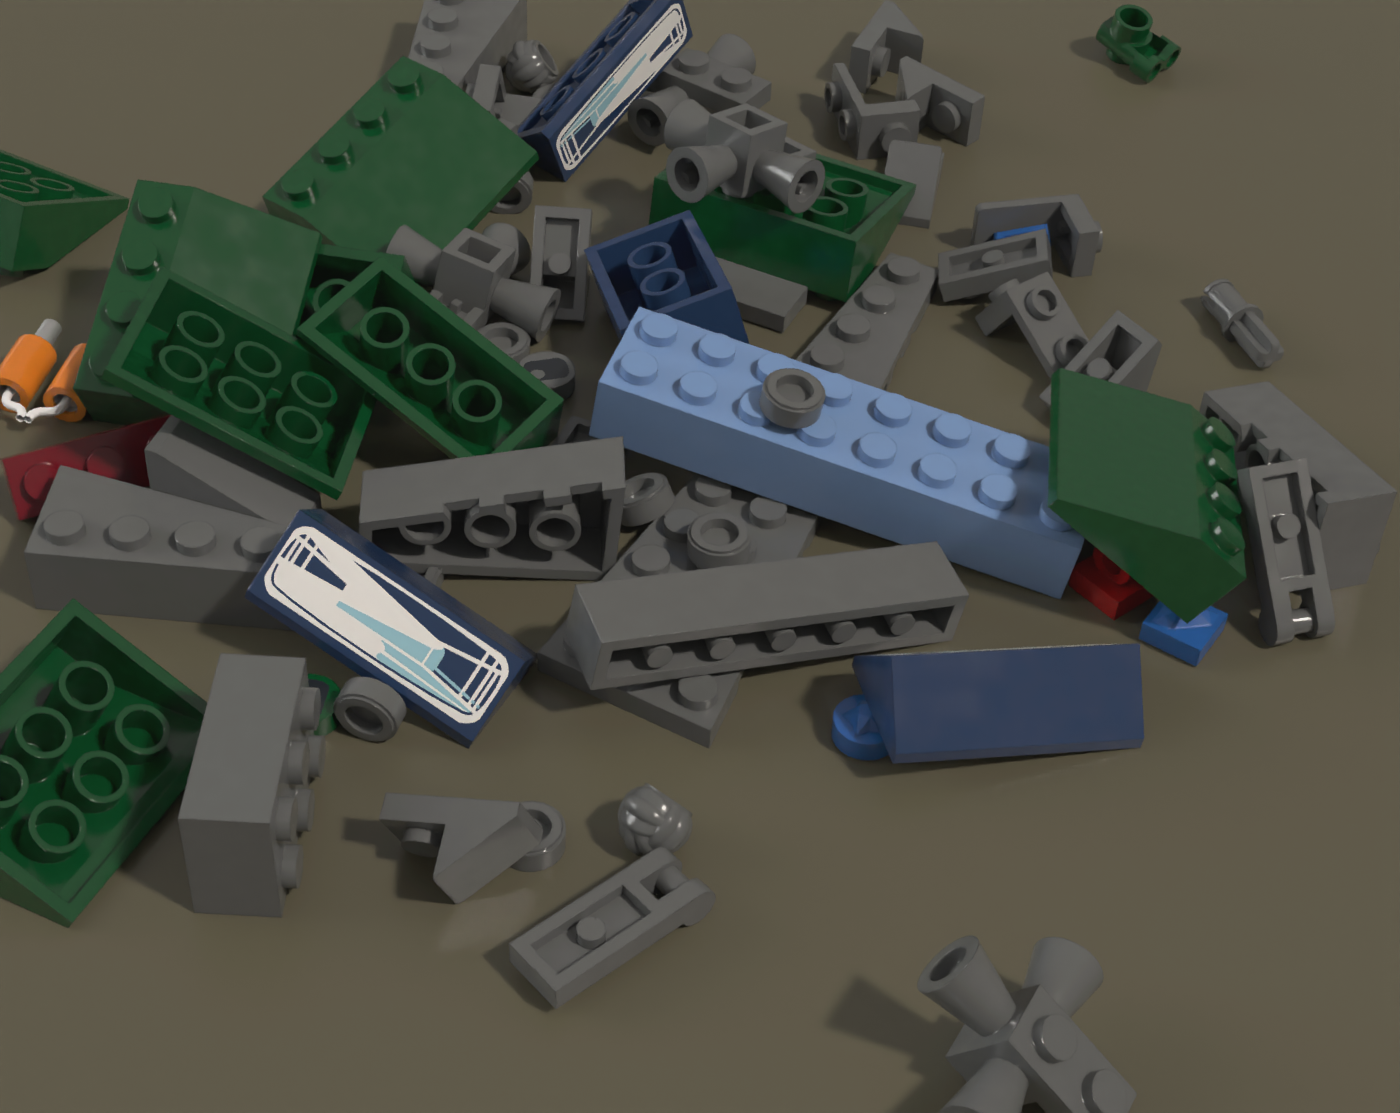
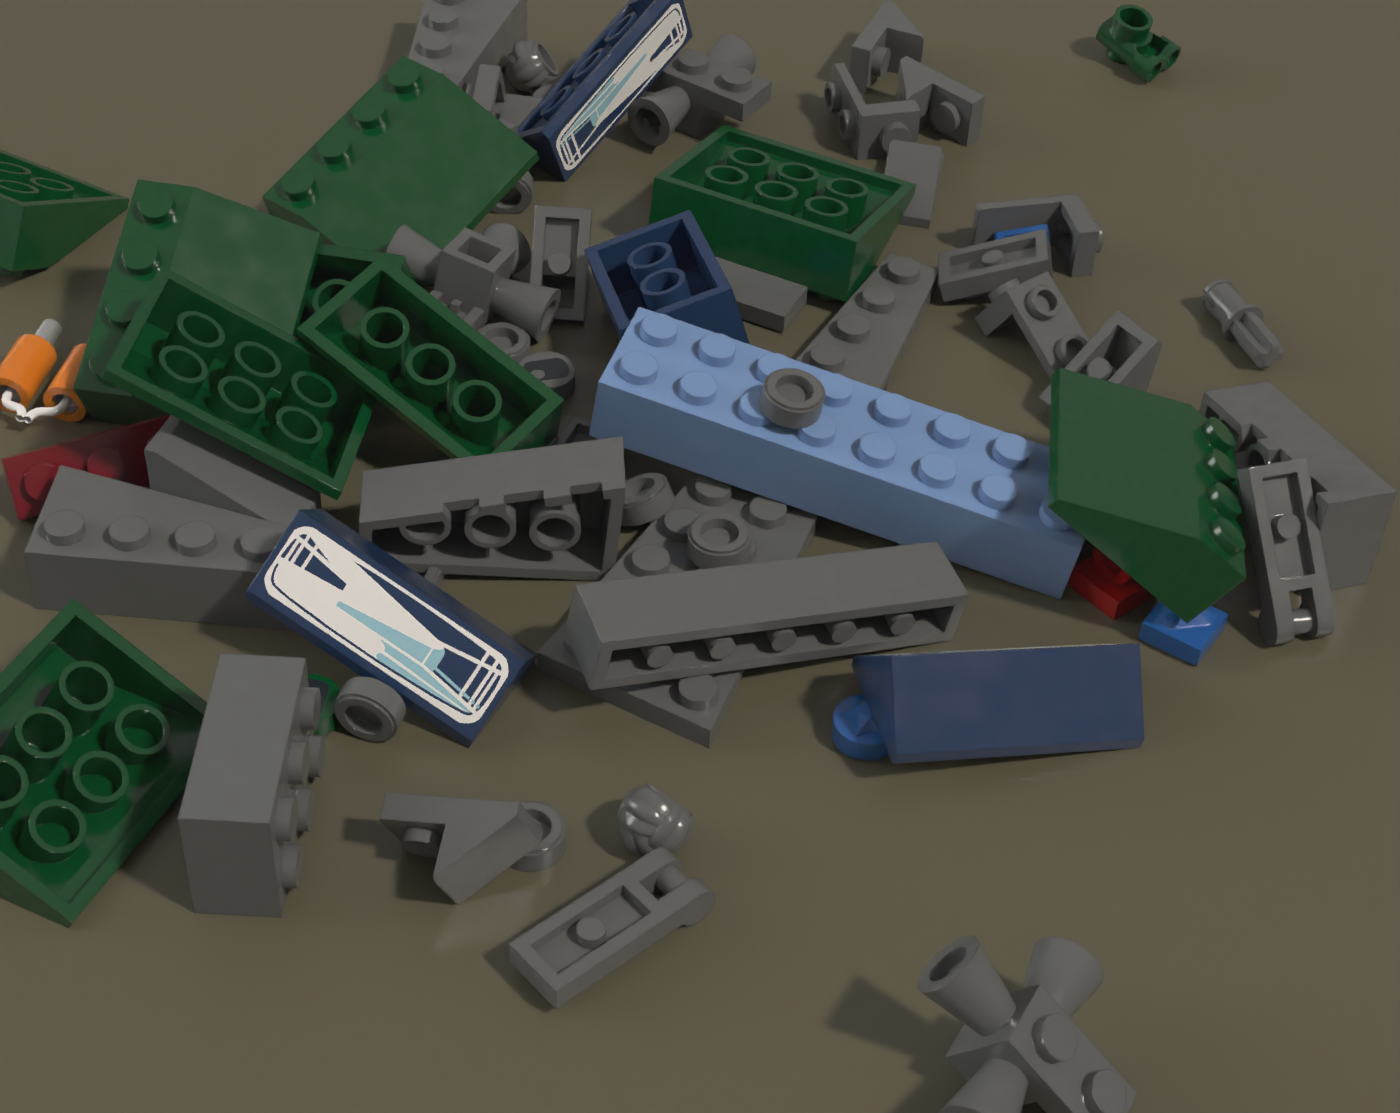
(741, 153): dark grey brick -> none

